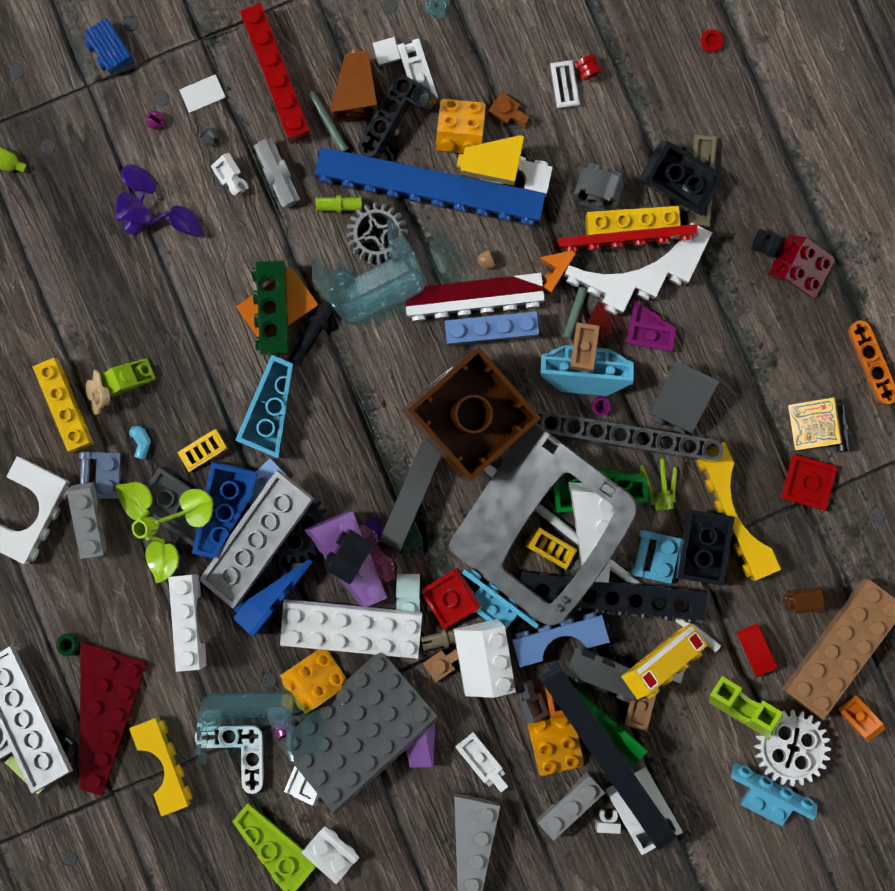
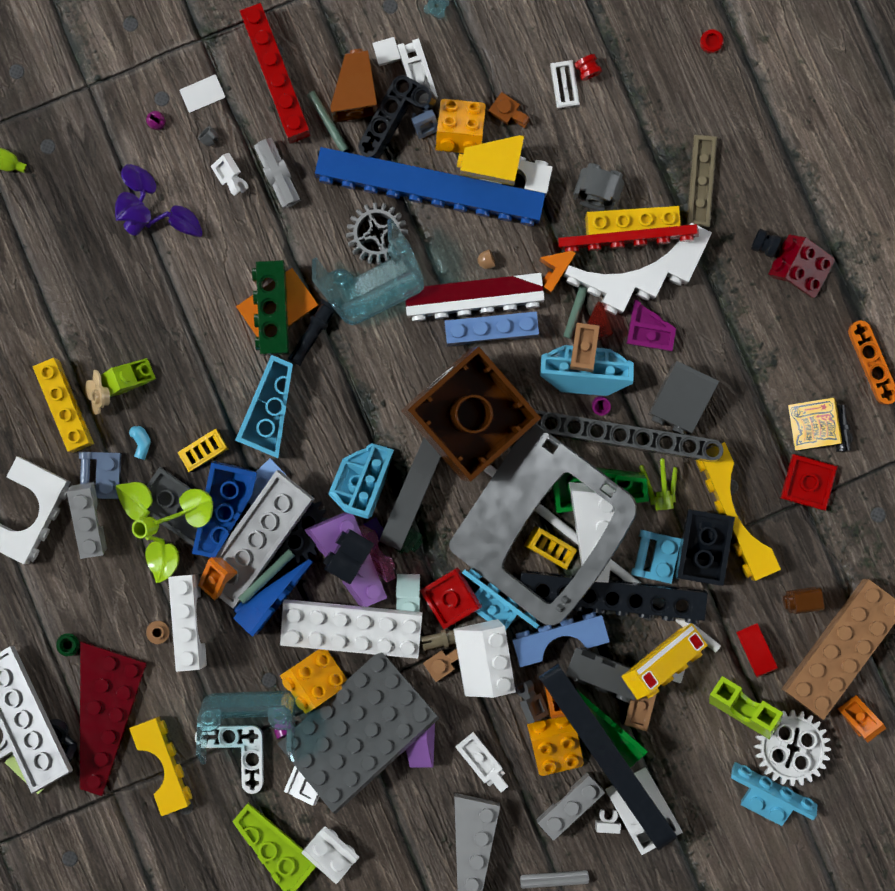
(108, 46): blue brick -> none
(164, 629): none -> medium nougat plate
(215, 576): none -> orange slope
(266, 576): none -> sand green bar
(338, 203): lime pin -> none
(361, 480): none -> medium azure wedge
(424, 123): none -> sand blue tile
(554, 879): none -> light grey axle
(681, 177): black slope -> none

